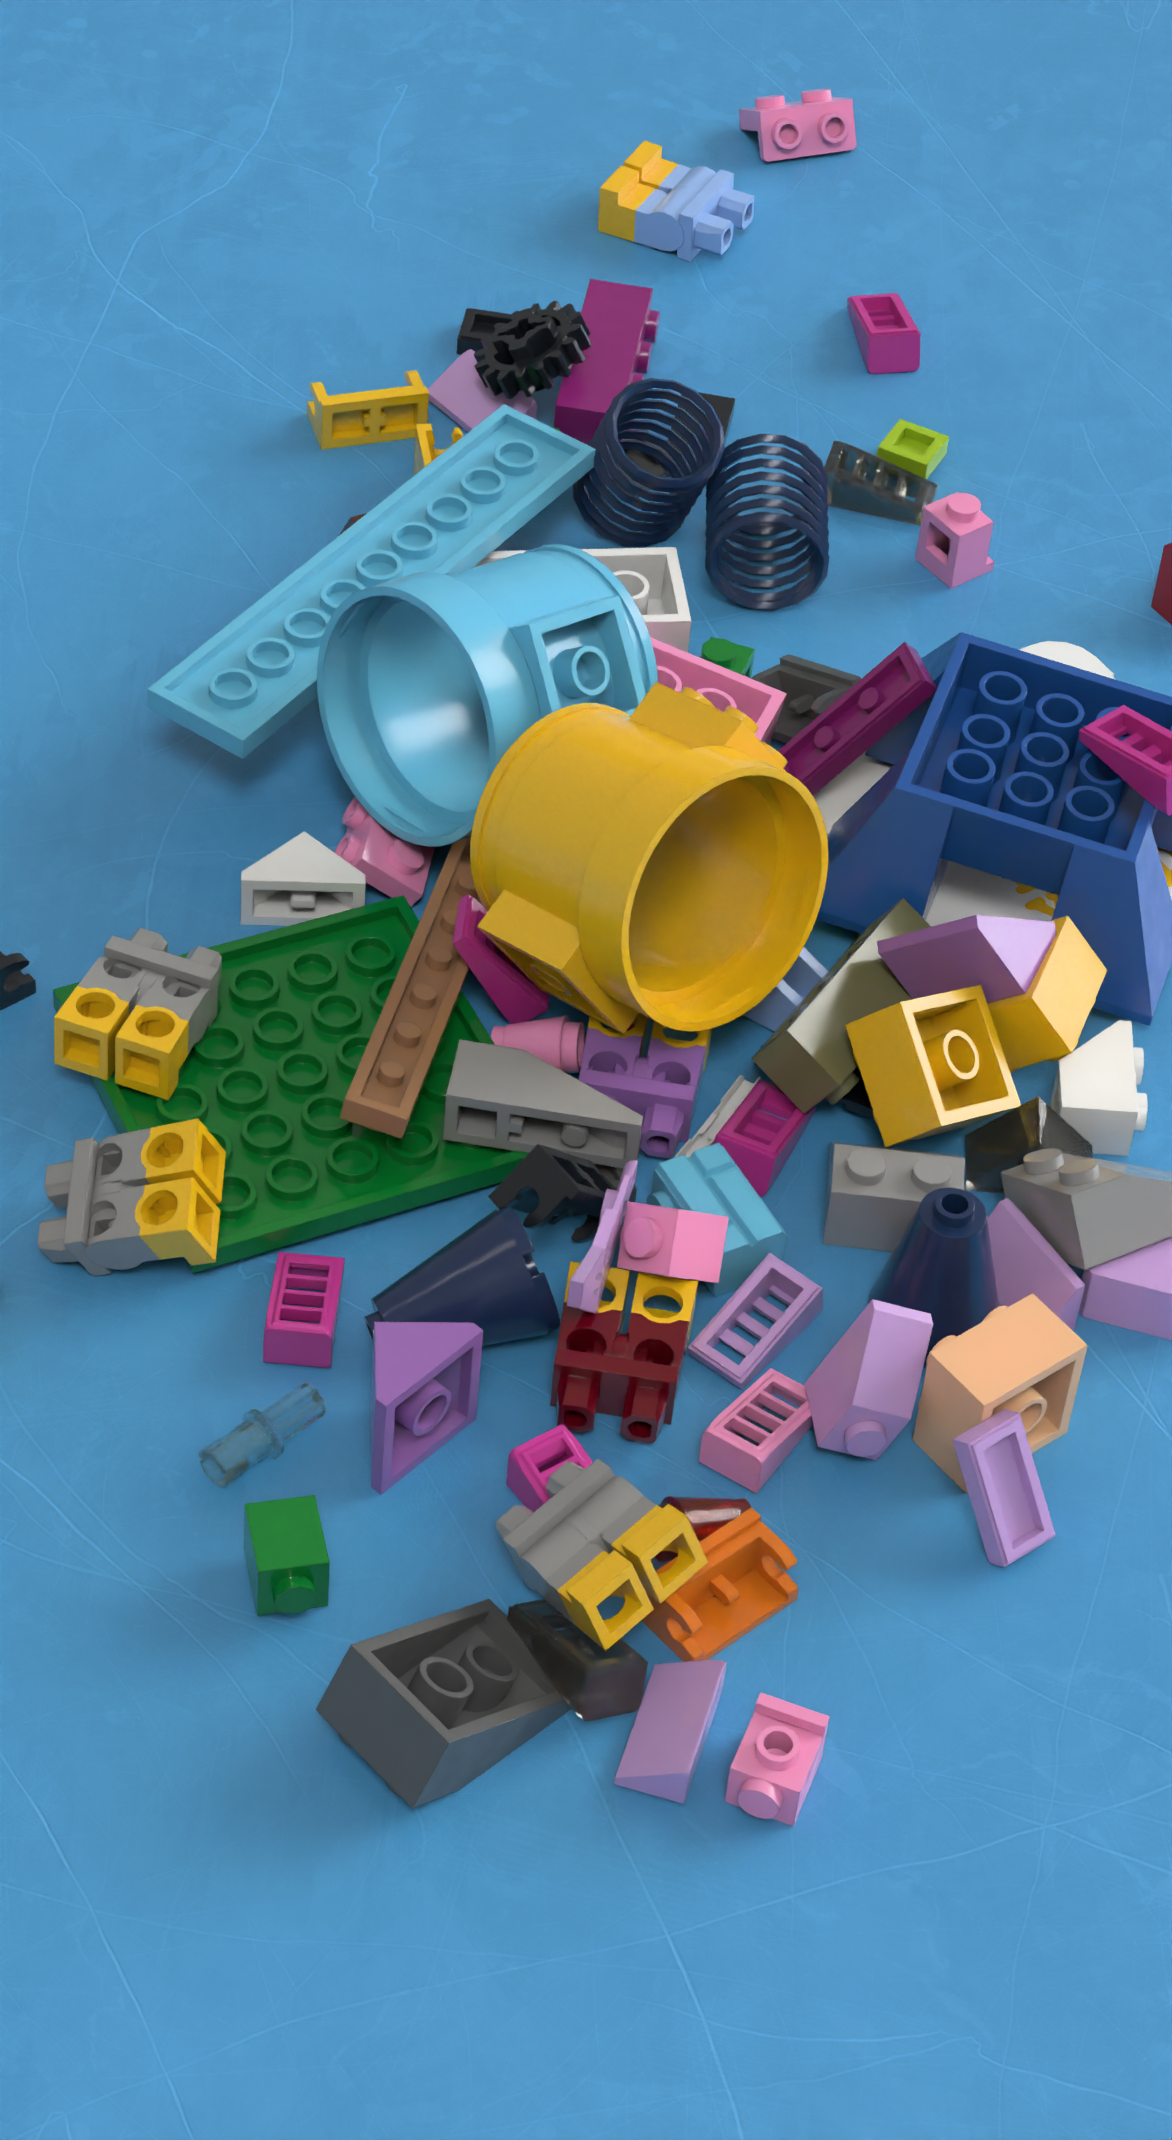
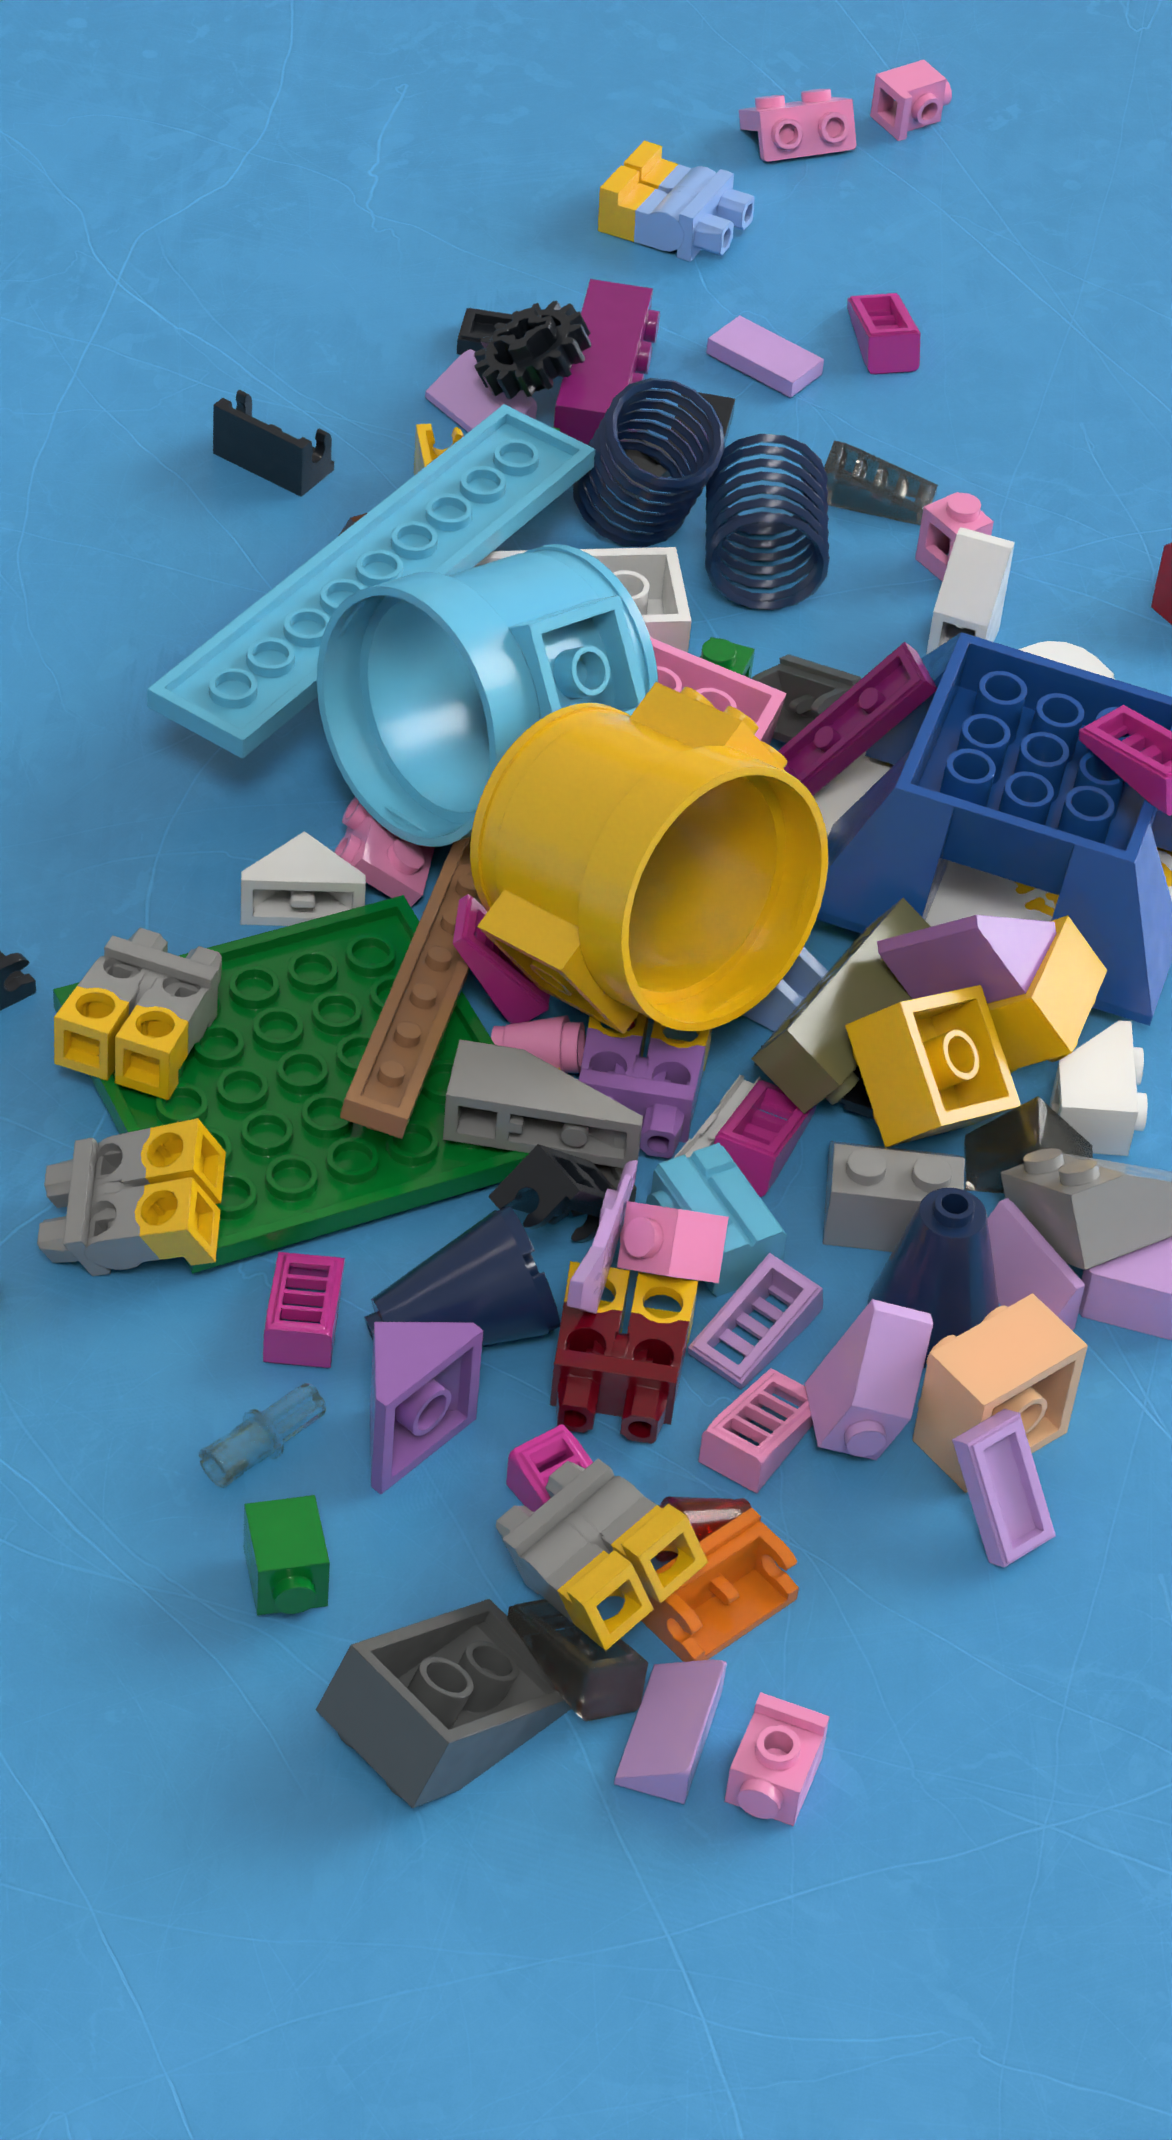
(267, 449): none -> black hinge
(368, 415): yellow hinge -> none
(765, 356): none -> lavender tile
(913, 448): lime plate -> none
(917, 94): none -> bright pink brick
(972, 588): none -> white slope

